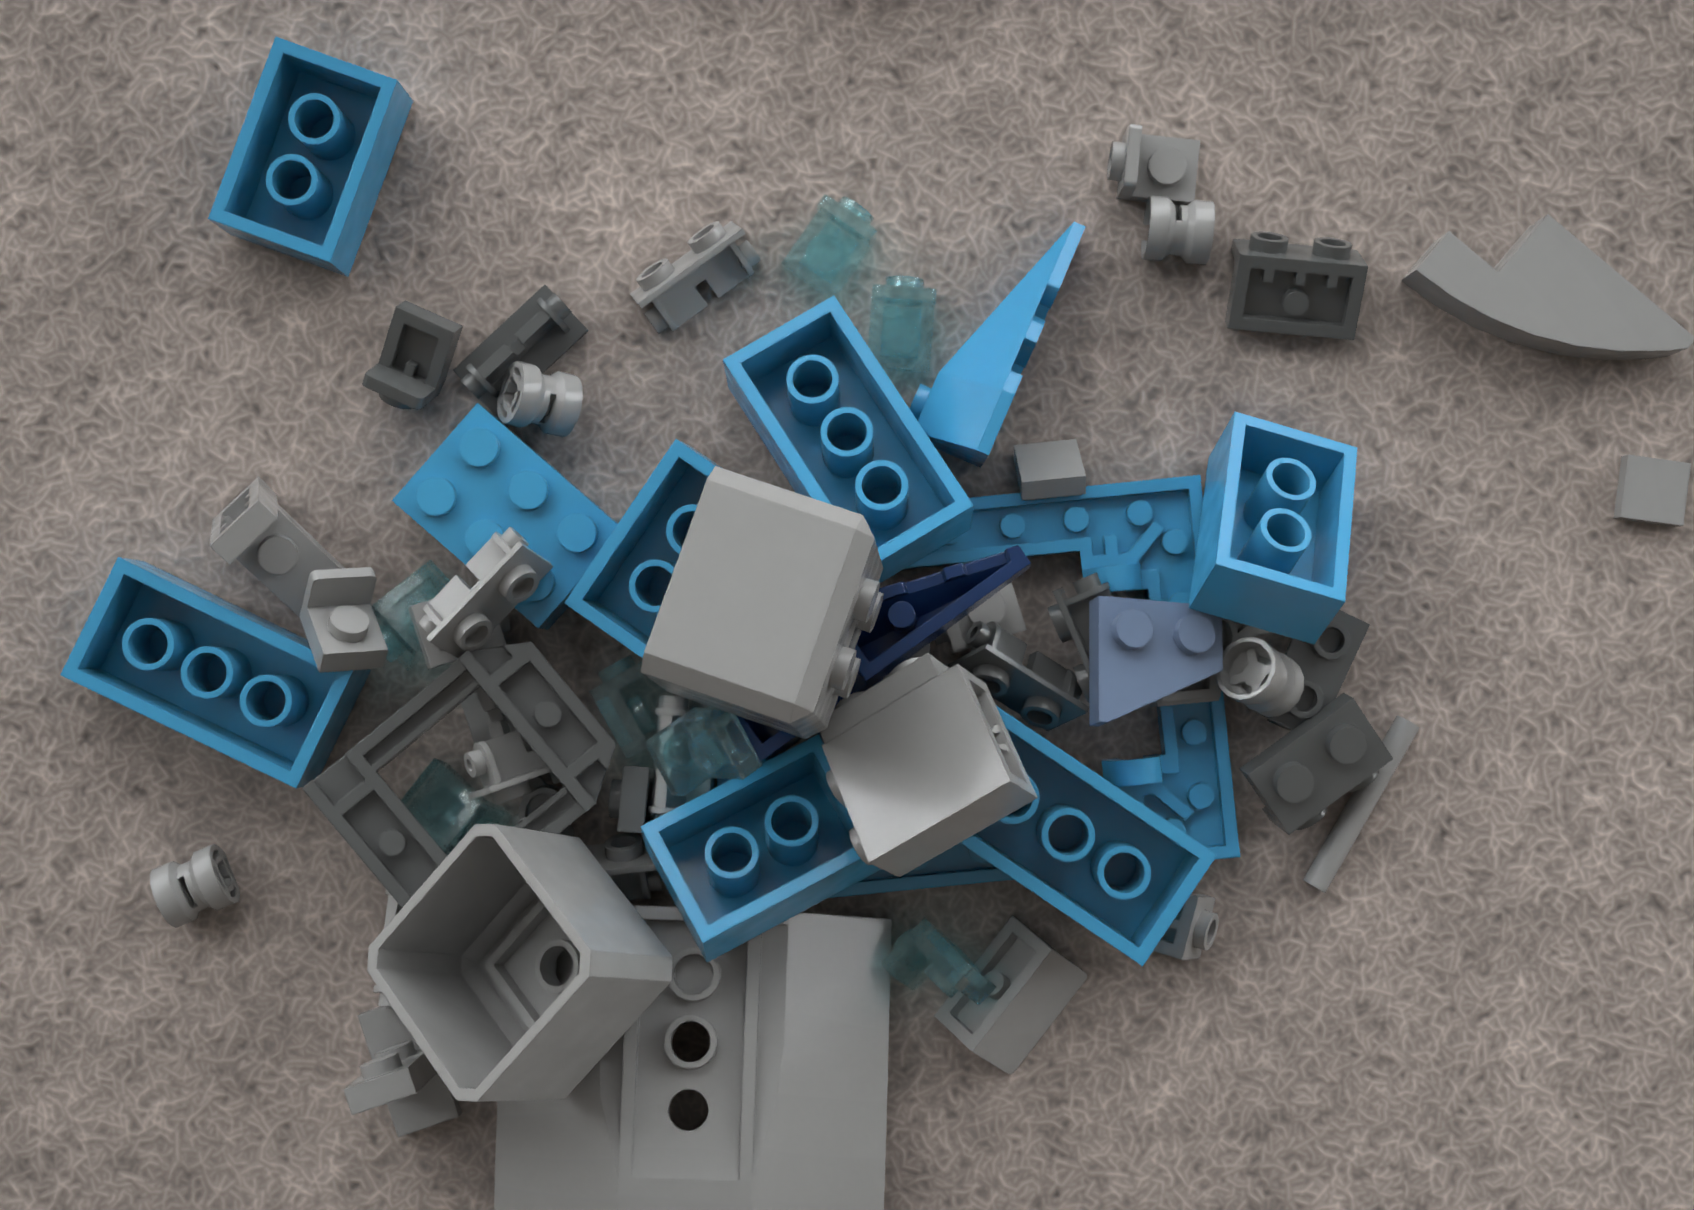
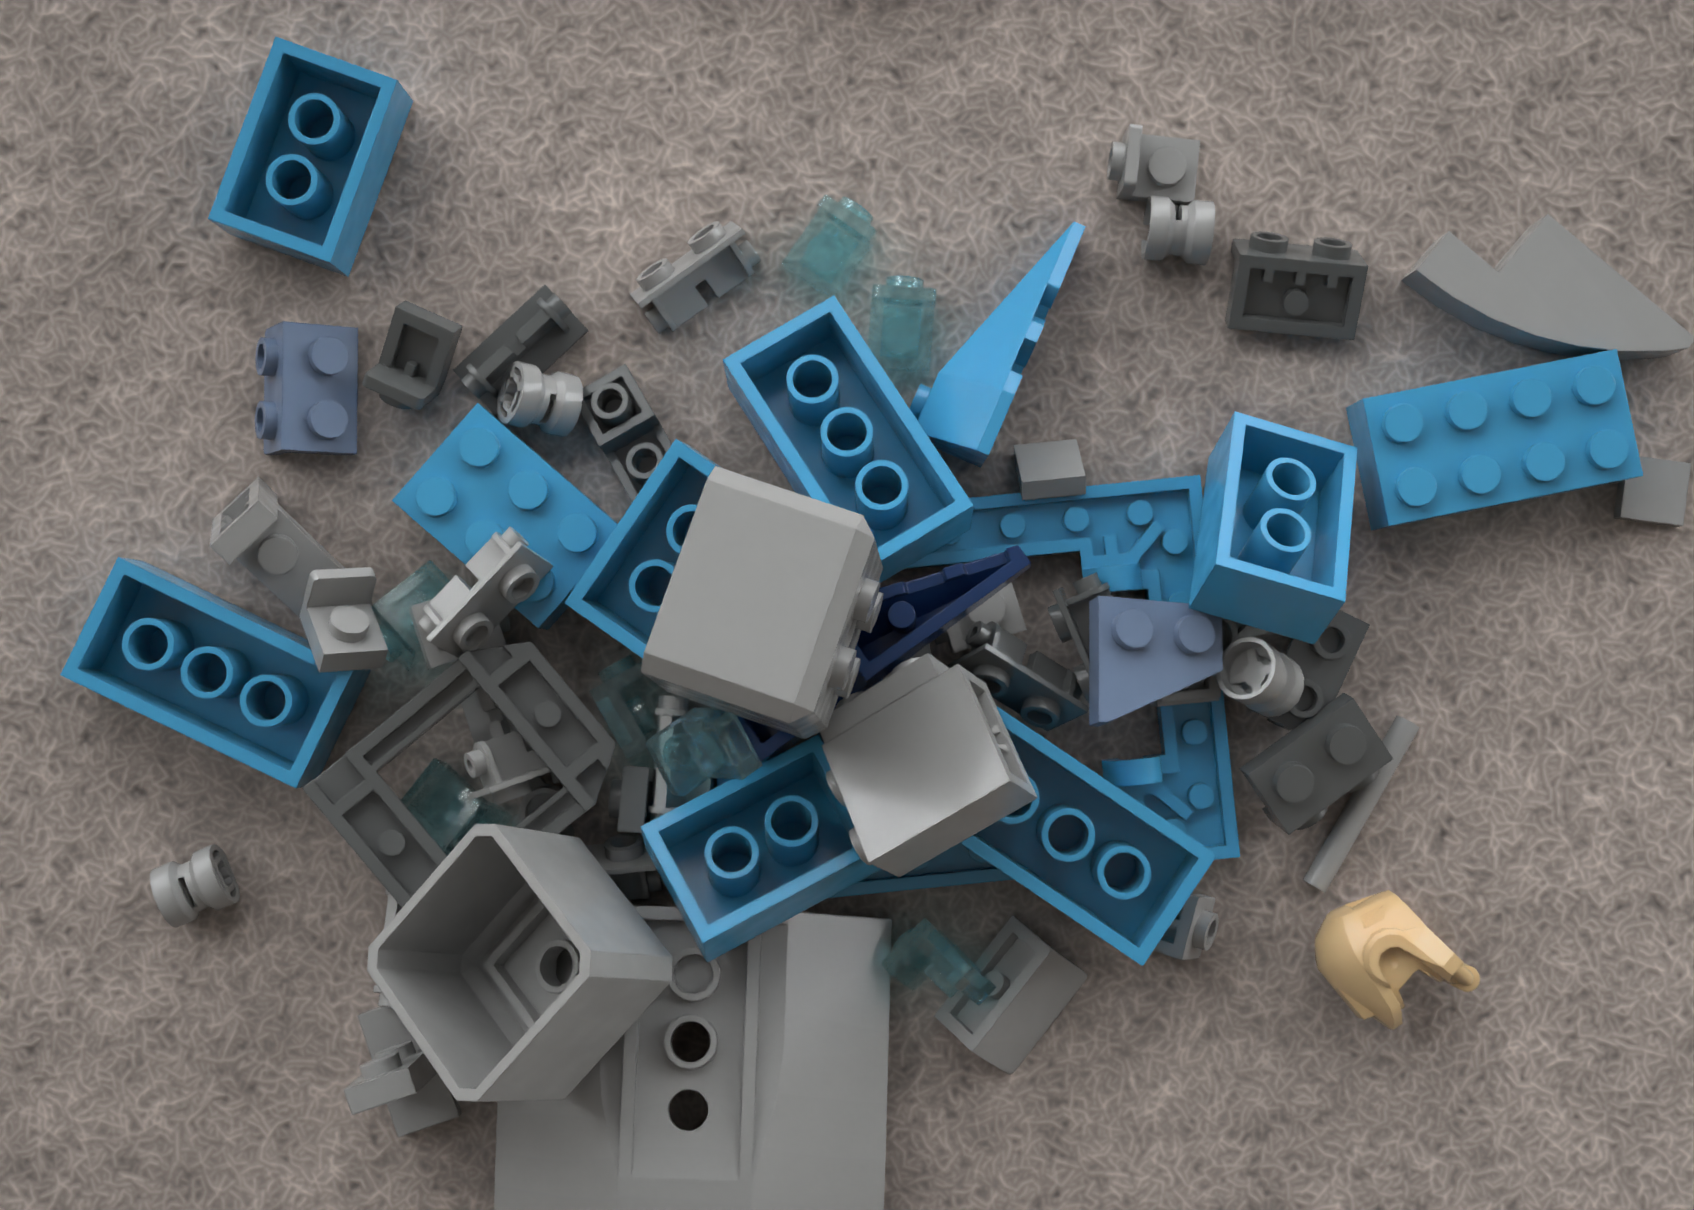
(308, 389): none -> sand blue bracket
(625, 427): none -> dark grey slope
(1374, 949): none -> tan helmet
(1494, 439): none -> dark azure brick

